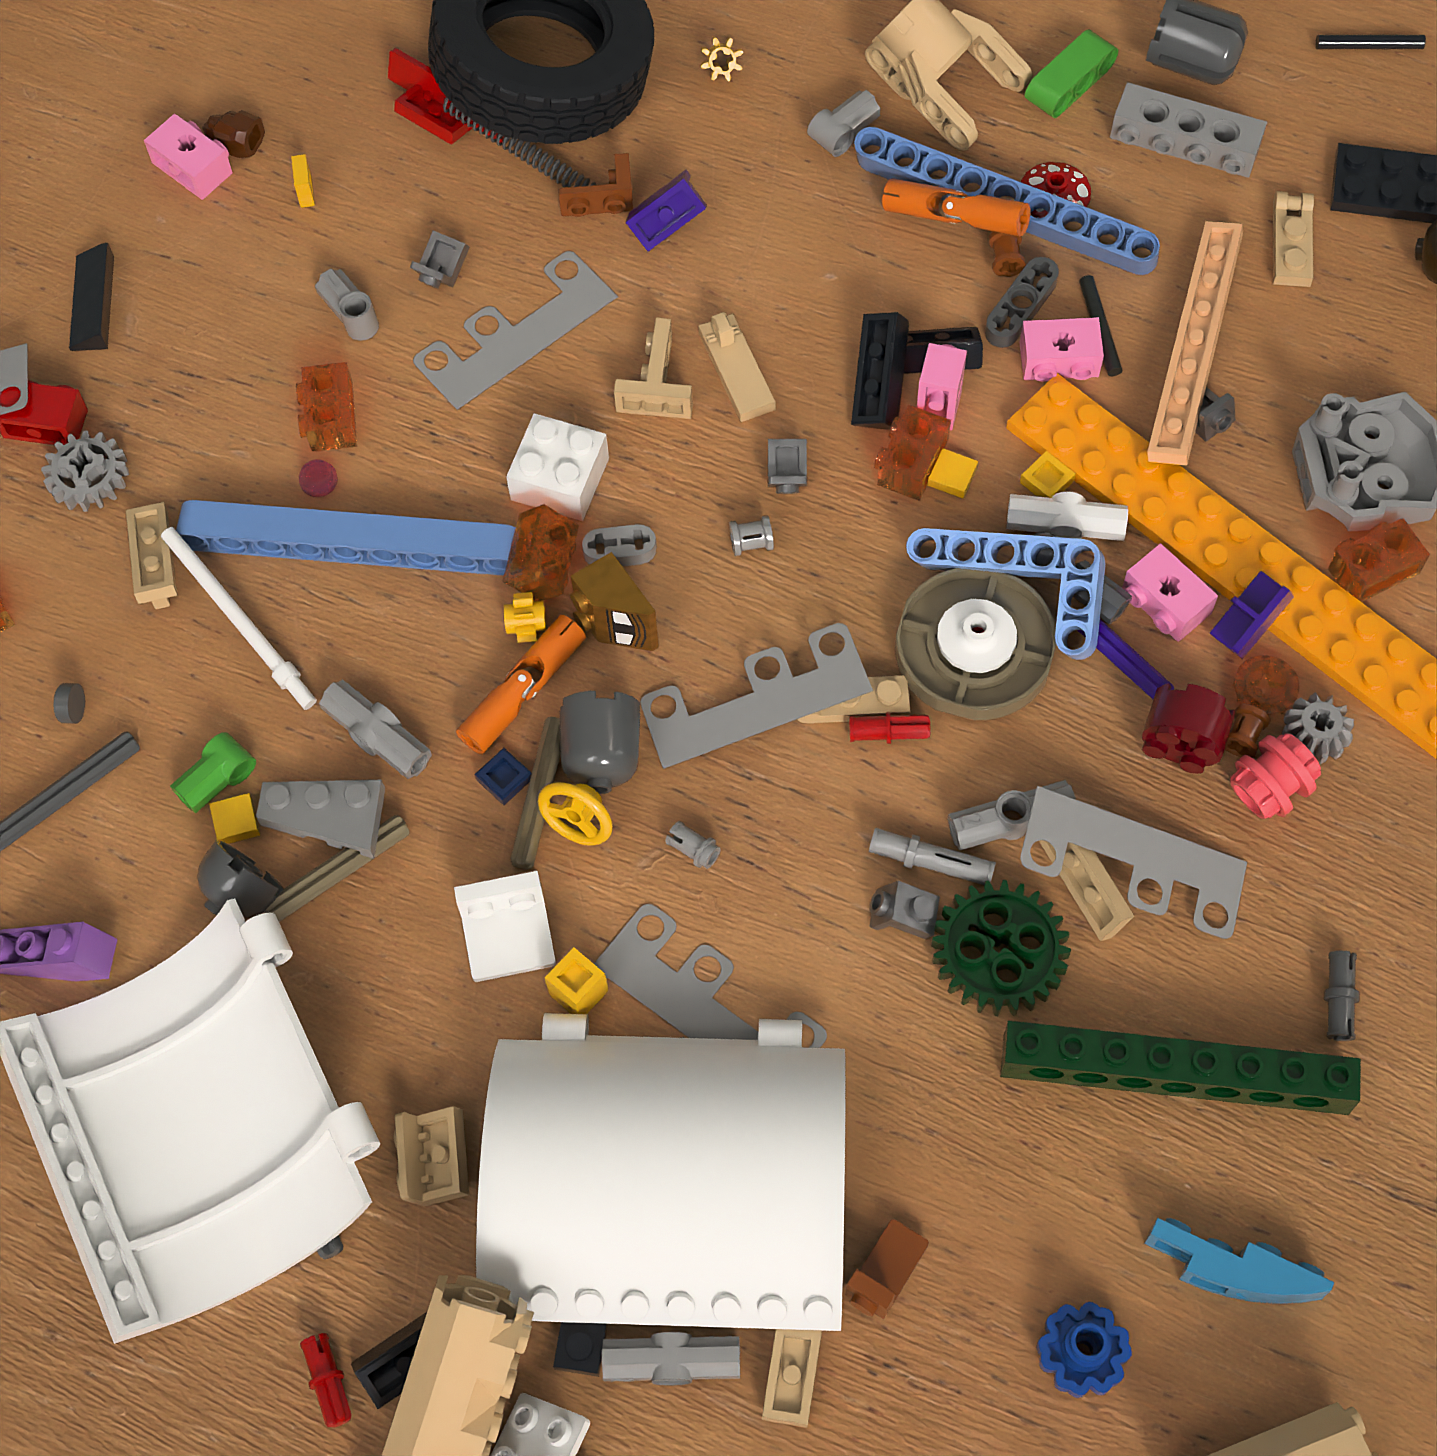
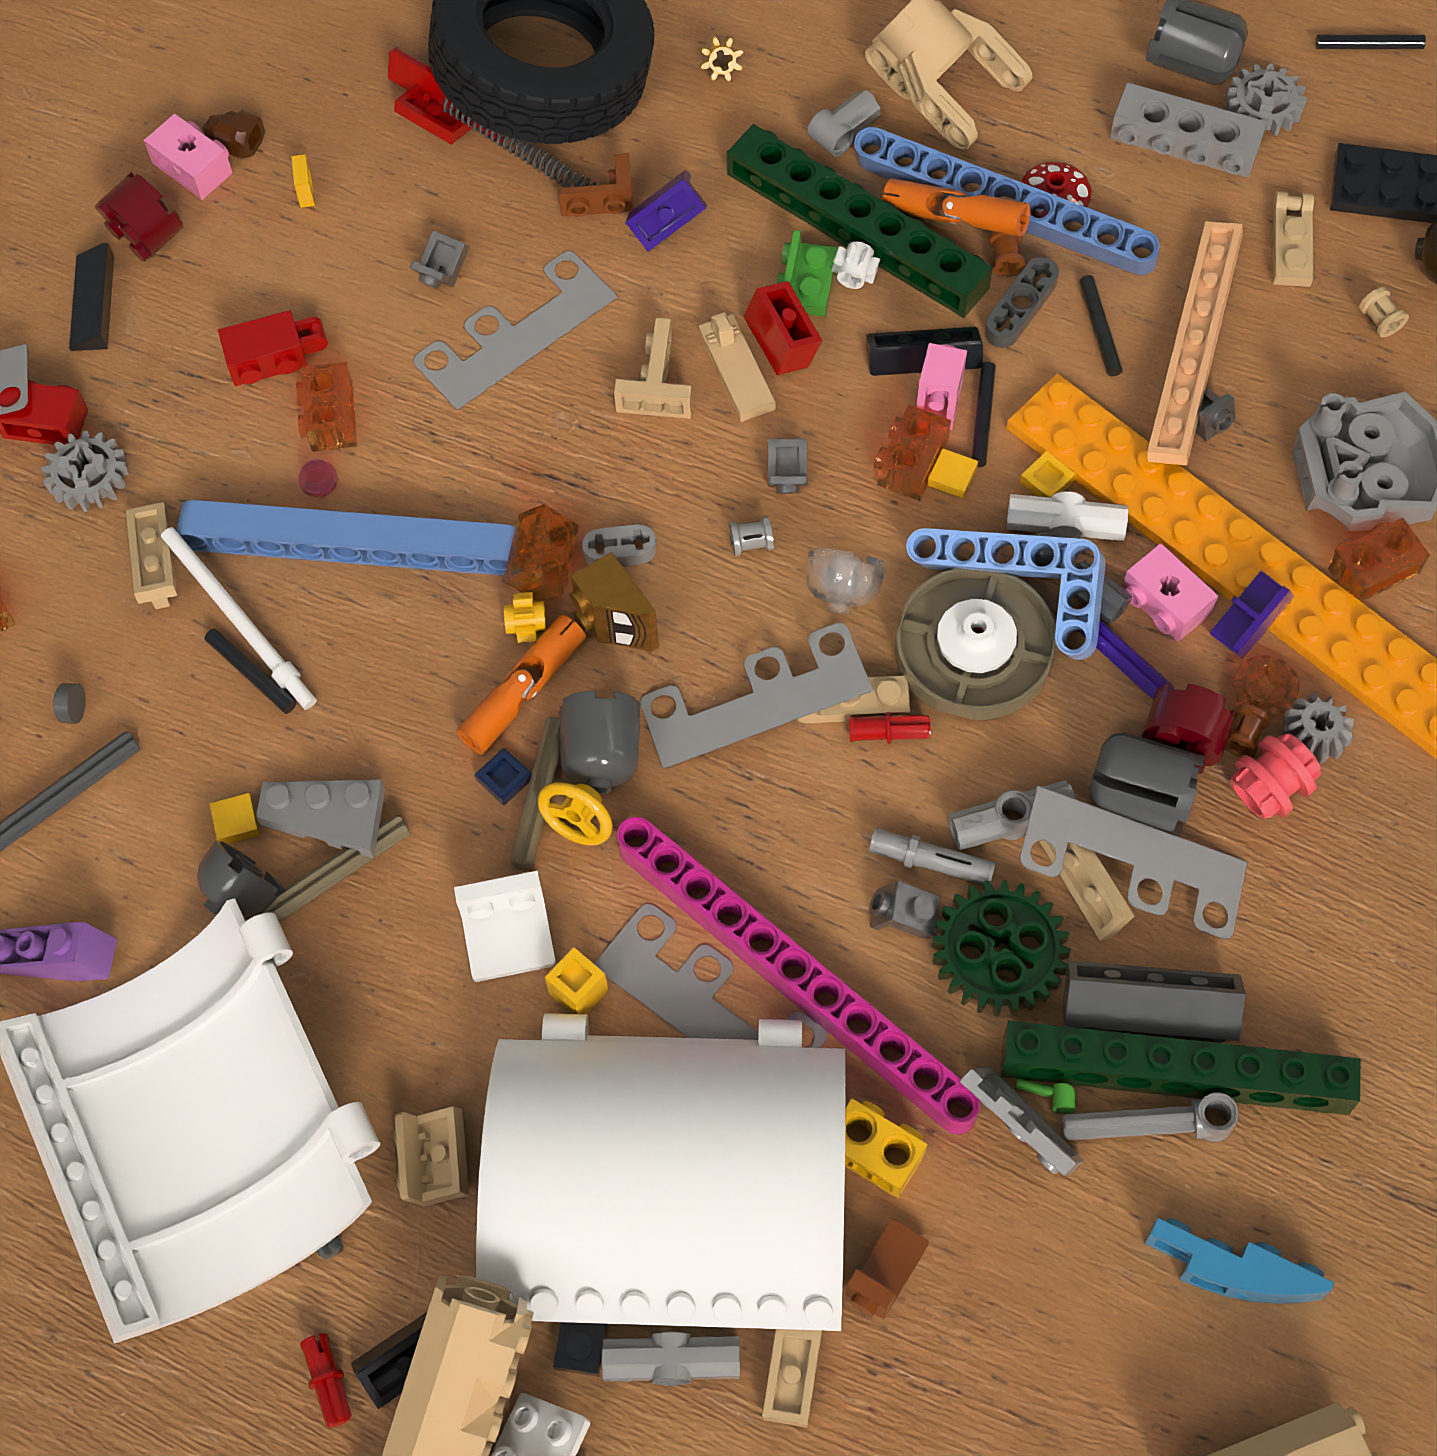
(139, 215): none -> dark red brick
(221, 764): bright green piece -> none
(250, 671): none -> black bar
(270, 346): none -> red brick
(348, 304): light grey piece -> none
(375, 729): light grey piece -> none
(558, 466): white brick -> none
(693, 845): light grey pin -> none
(782, 328): none -> red brick
(801, 990): none -> dark pink beam
(809, 273): none -> bright green bracket
(843, 578): none -> clear cylinder
(854, 215): none -> dark green brick
(855, 265): none -> white gear
(868, 1156): none -> yellow brick
(880, 370): black slope -> none
(983, 413): none -> black bar
(1022, 1120): none -> light grey wing
(1061, 347): bright pink brick -> none
(1062, 1094): none -> bright green hand
(1071, 73): bright green beam -> none
(1073, 1369): blue plant -> none
(1145, 781): none -> dark grey cylinder
(1153, 1001): none -> dark grey brick
(1155, 1121): none -> light grey axle
(1267, 97): none -> light grey gear
(1341, 996): dark grey pin -> none
(1394, 318): none -> tan bush

